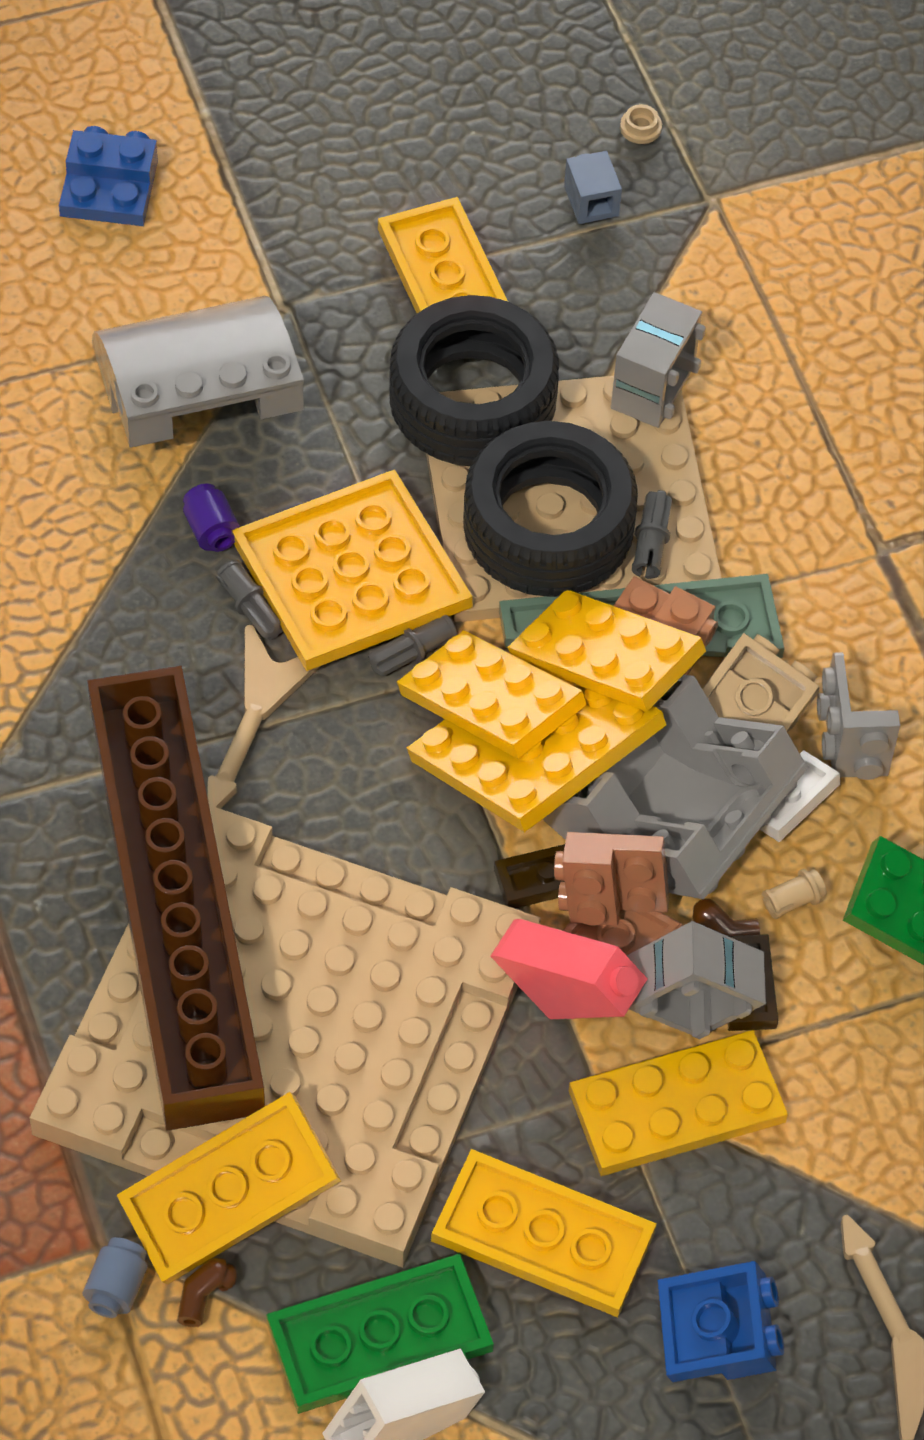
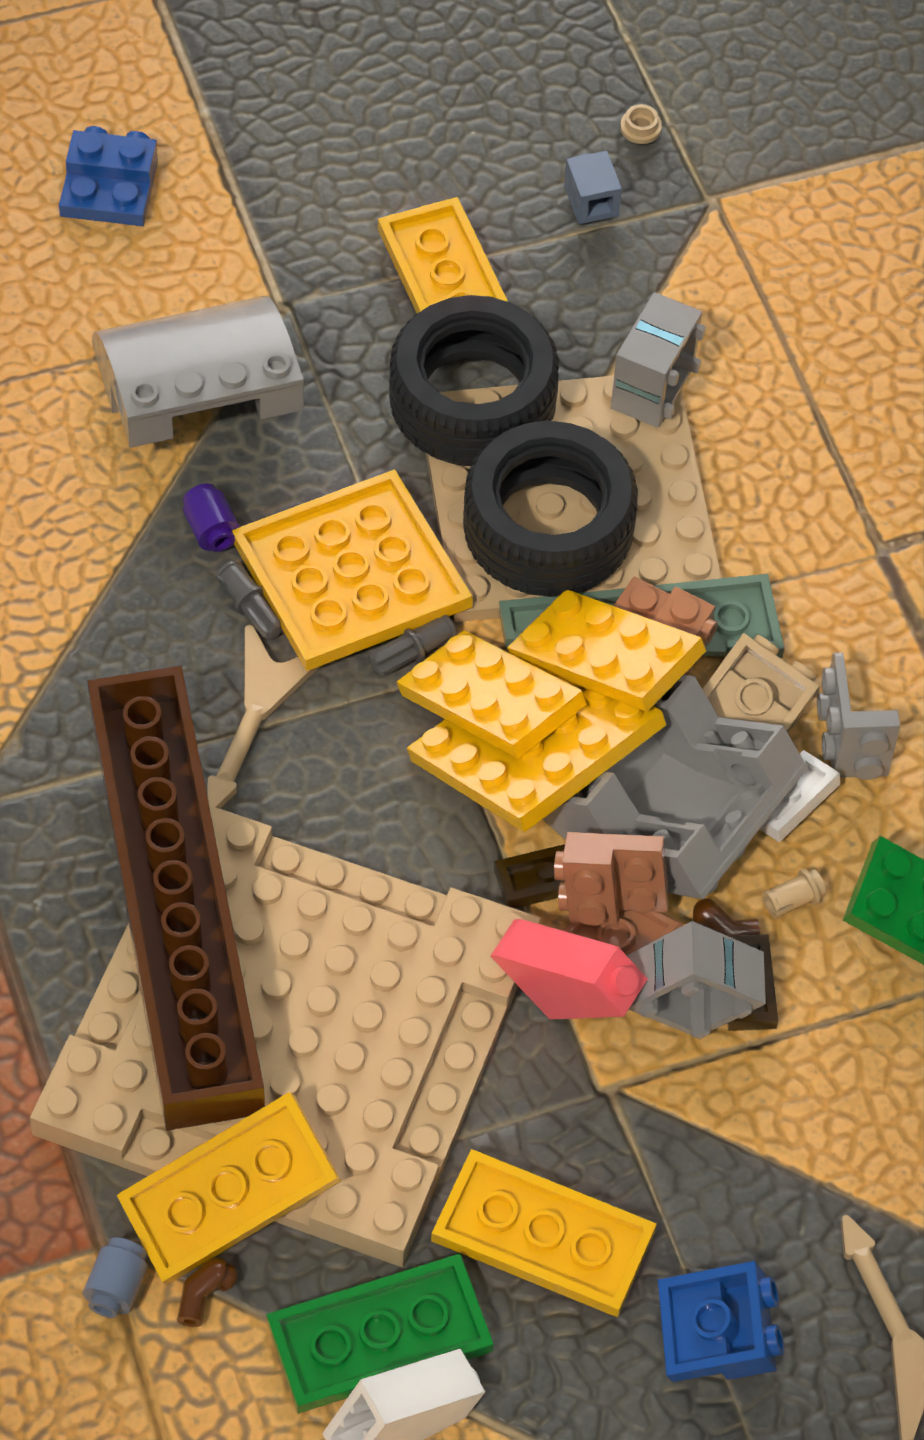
(652, 534): dark grey axle -> none
(677, 1103): yellow plate -> none

